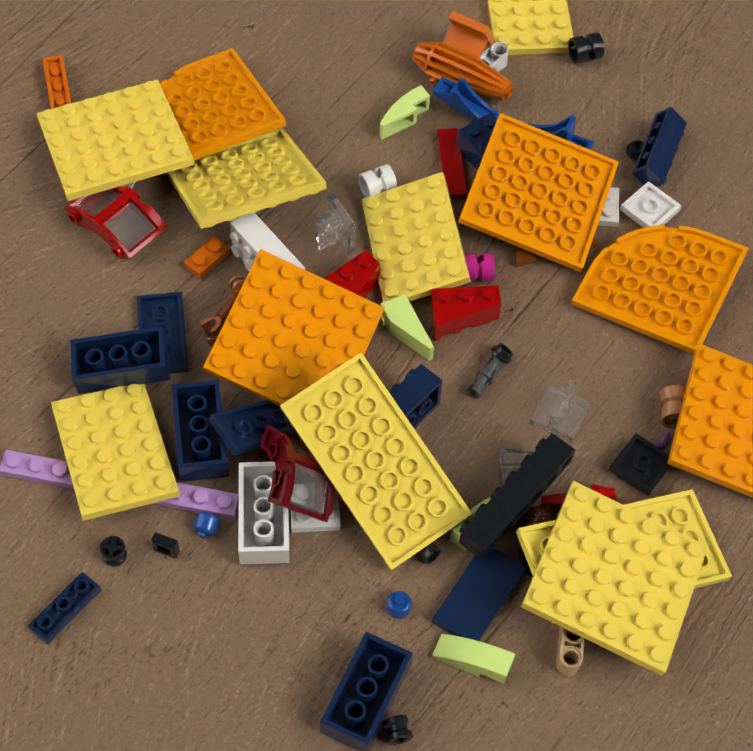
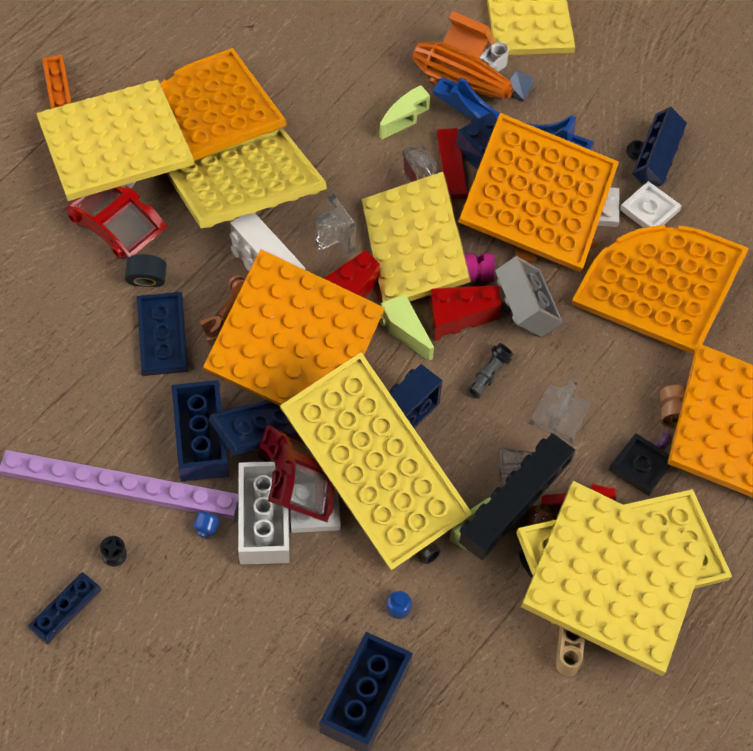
(114, 450): light yellow plate -> none
(120, 359): dark blue brick -> none
(145, 271): none -> black wheel
(165, 545): black tile -> none
(207, 257): orange plate -> none
(377, 181): white wheel -> none
(397, 730): black wheel -> none
(418, 163): none -> clear torso
(474, 657): yellowish green slope -> none
(479, 595): dark blue tile -> none
(522, 85): none -> sand blue slope
(528, 296): none -> light grey brick
(586, 48): black wheel -> none

